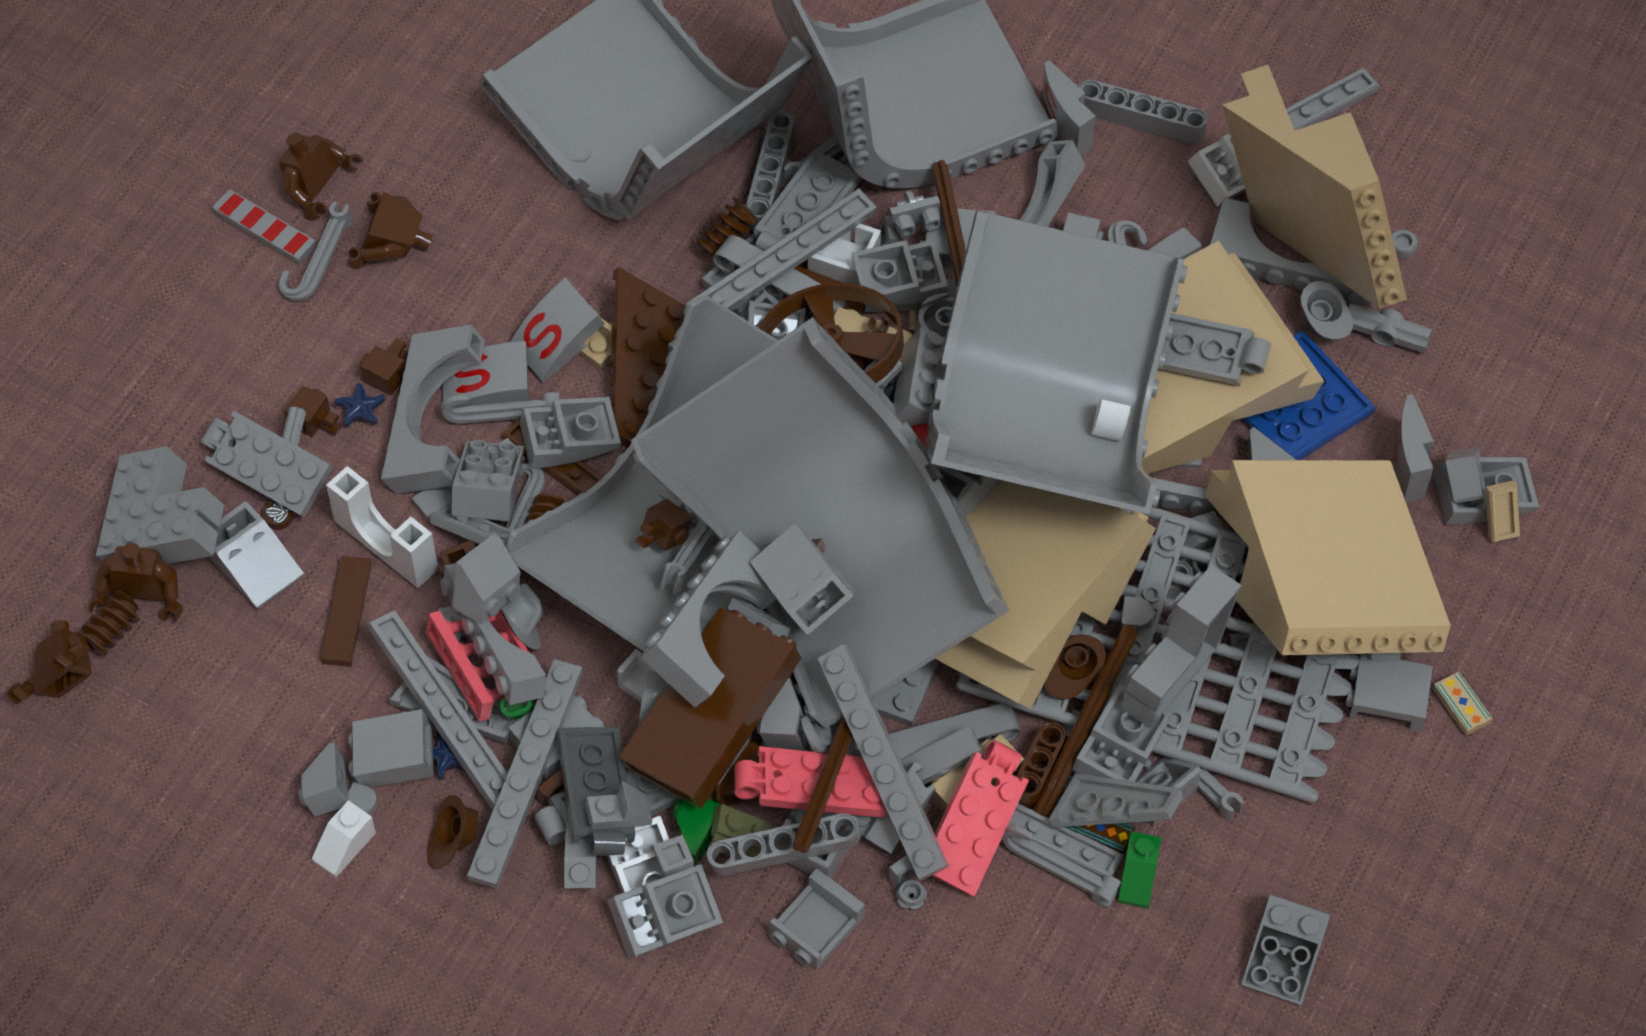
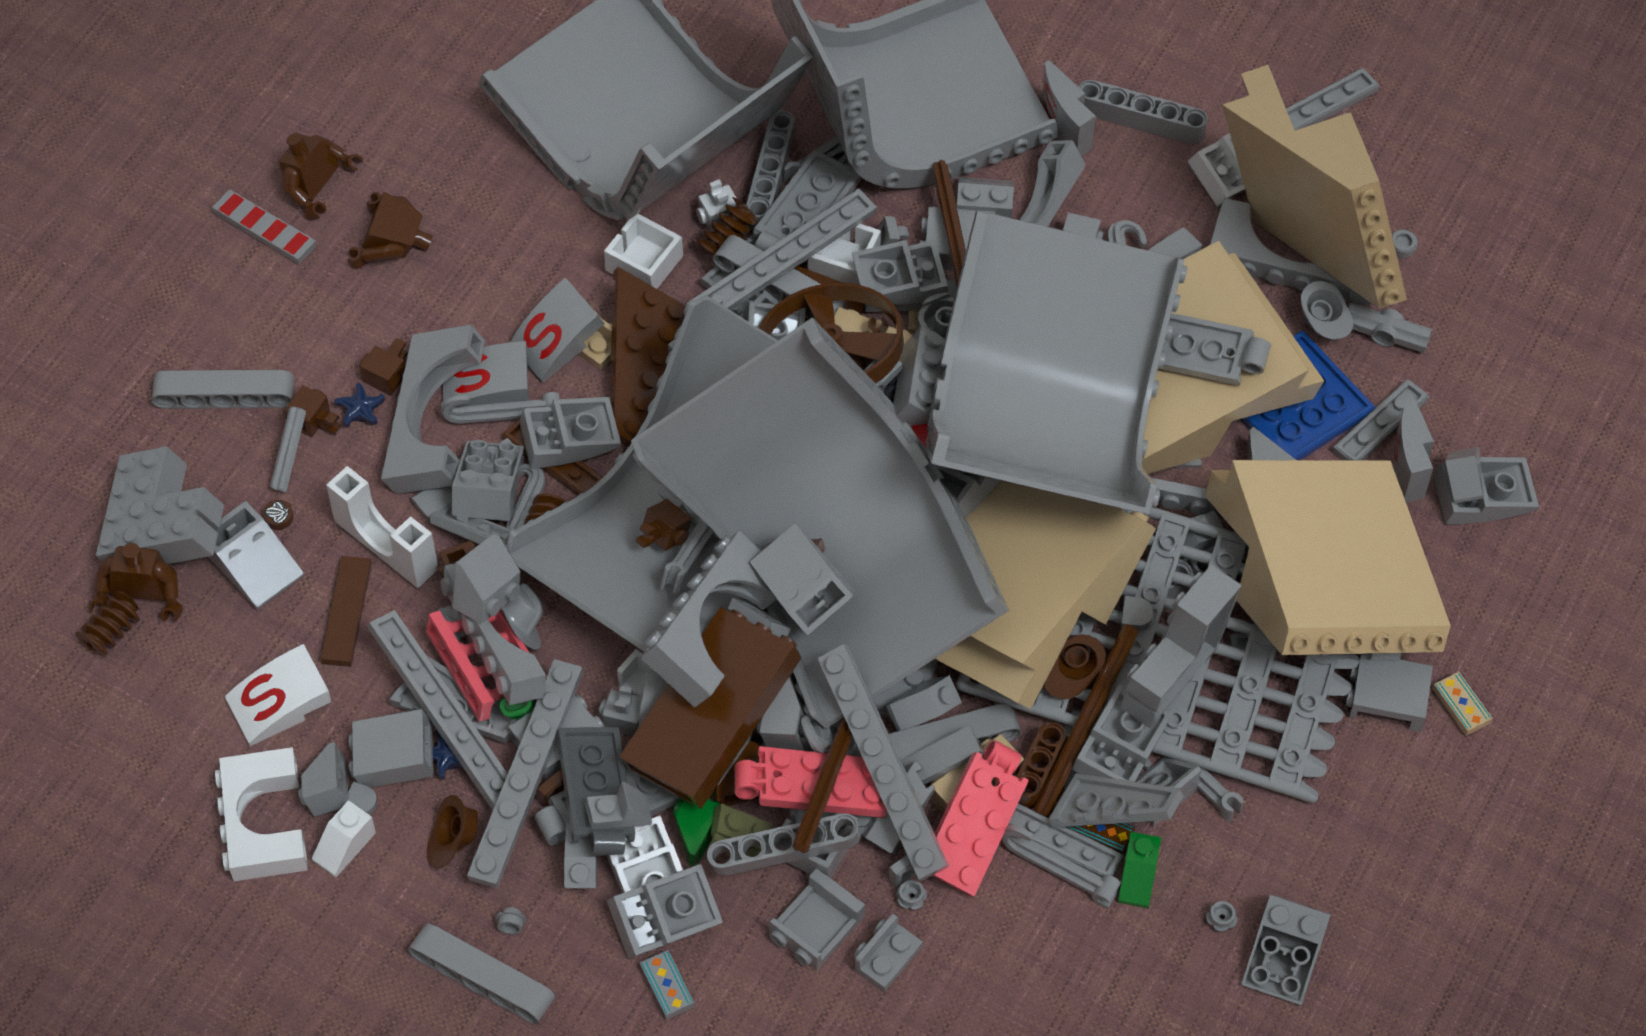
(59, 665): reddish brown torso -> none
(222, 389): none -> light grey beam
(242, 780): none -> white arch
(266, 462): light grey hinge -> none
(278, 695): none -> white slope
(321, 256): light grey piece -> none
(481, 973): none -> light grey beam
(510, 921): none -> light grey plate
(621, 710): none -> light grey brick
(649, 250): none -> white piece
(667, 984): none -> light grey tile
(673, 855): light grey tile -> none
(714, 202): none -> white brick
(886, 953): none -> light grey bracket
(913, 211): light grey hips -> none
(924, 703): none -> light grey slope
(986, 195): none -> light grey slope
(1110, 420): white brick -> none
(1225, 909): none -> light grey plate
(1378, 424): none -> light grey tile
(1502, 511): tan tile -> none

